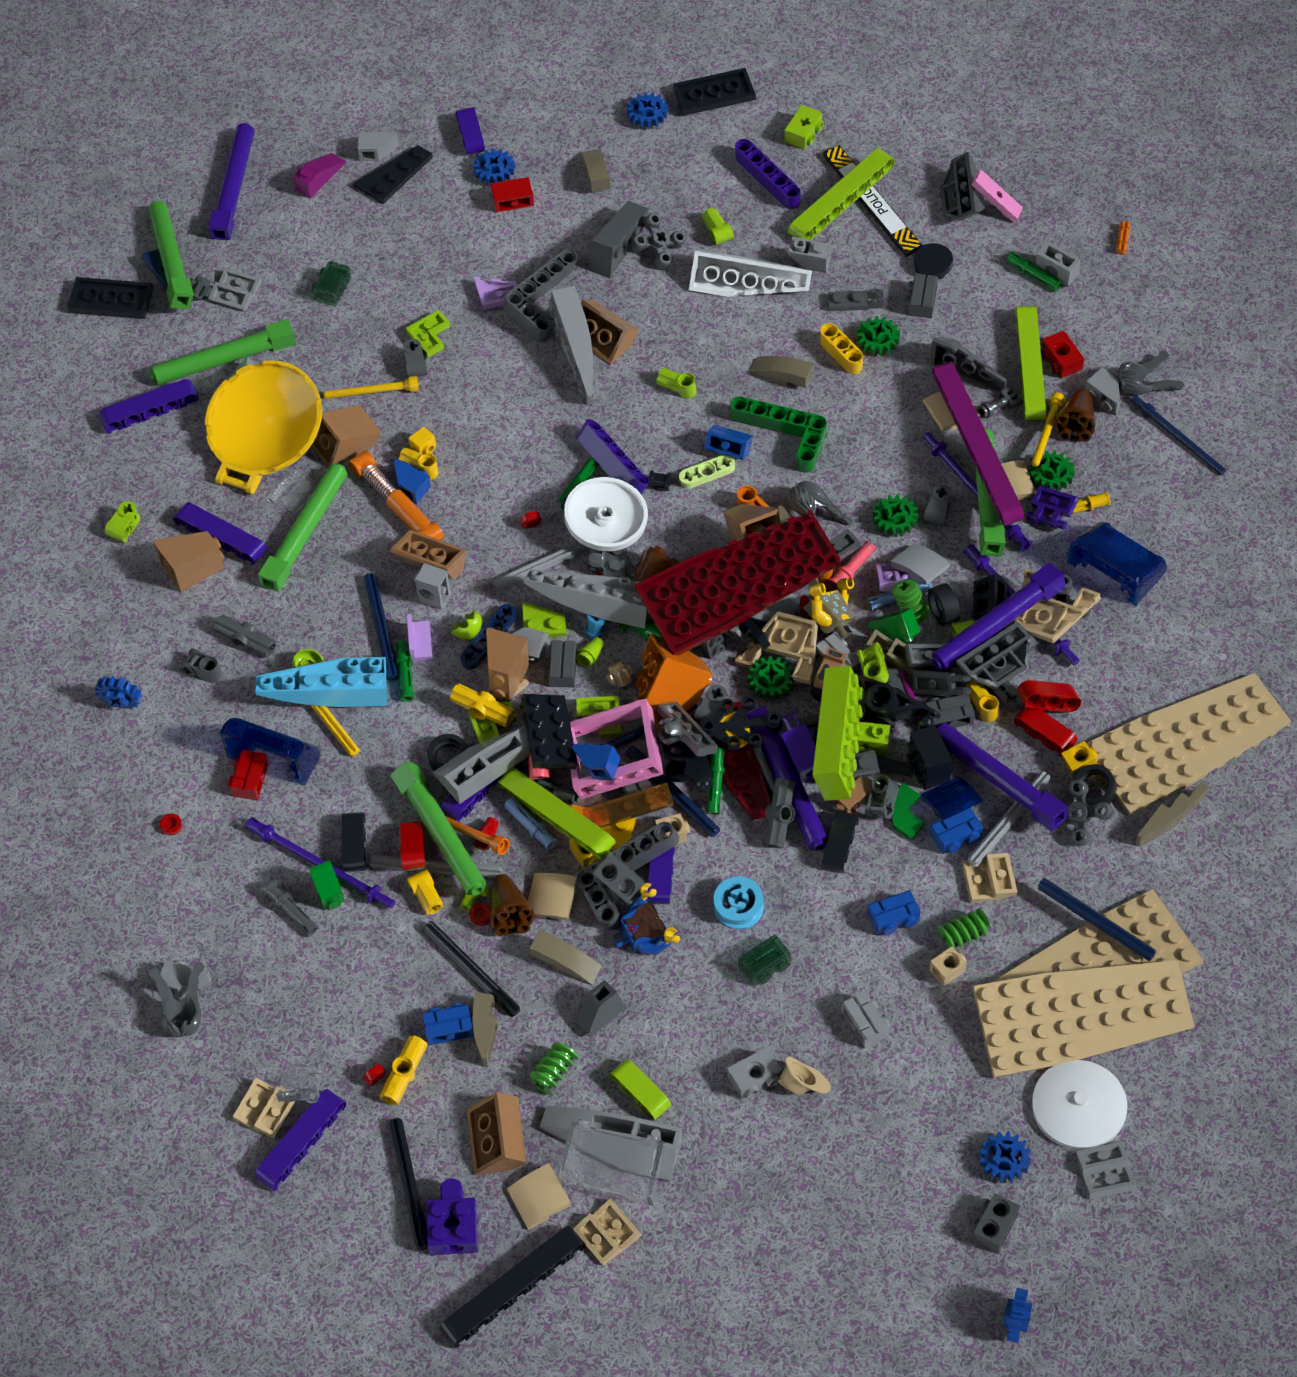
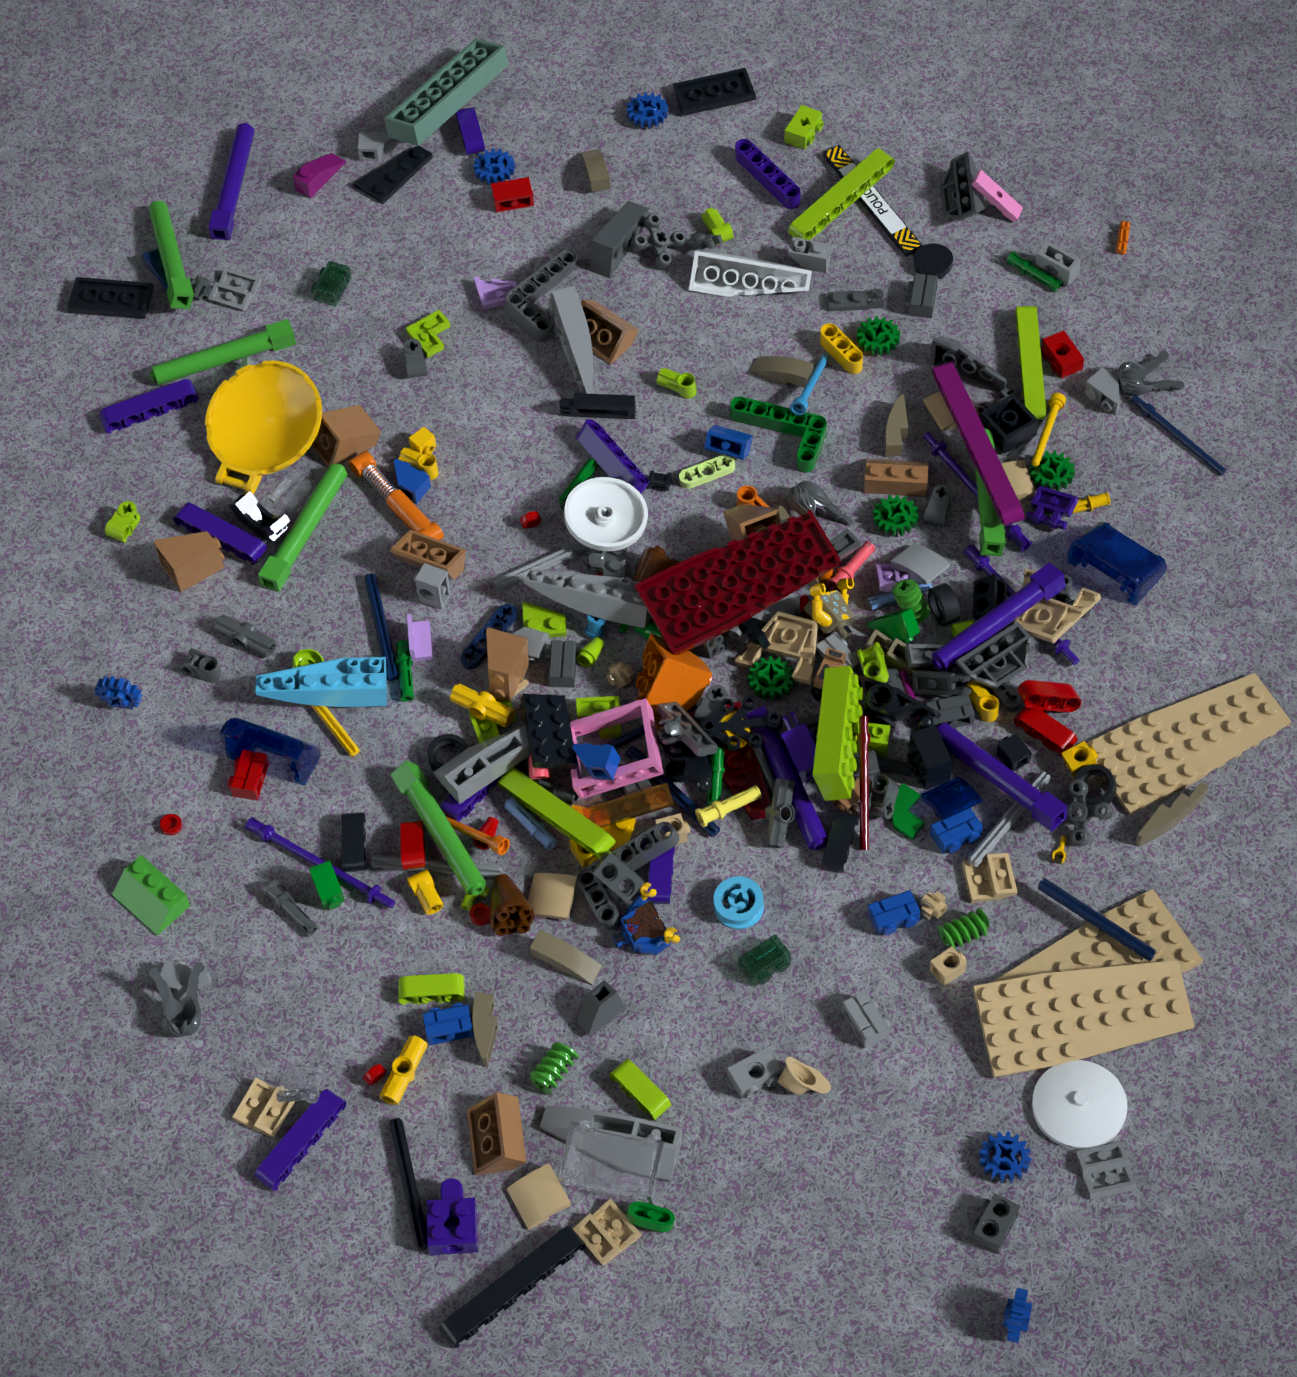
(150, 895): none -> bright green slope
(258, 518): none -> black arch
(409, 384): yellow piece -> none
(433, 987): none -> lime beam
(446, 92): none -> sand green brick
(469, 628): lime hair -> none
(472, 968): black axle -> none
(599, 406): none -> black hinge
(650, 1216): none -> green plate
(702, 241): none -> dark grey plate
(720, 808): none -> light yellow pin
(799, 404): none -> dark azure piece
(863, 739): none -> dark red bar
(896, 428): none -> dark tan slope
(896, 477): none -> medium nougat slope
(933, 905): none -> tan gear
(1010, 423): none -> black brick
(1013, 752): none -> black brick
(1060, 851): none -> yellow hand
(1076, 418): reddish brown cone -> none

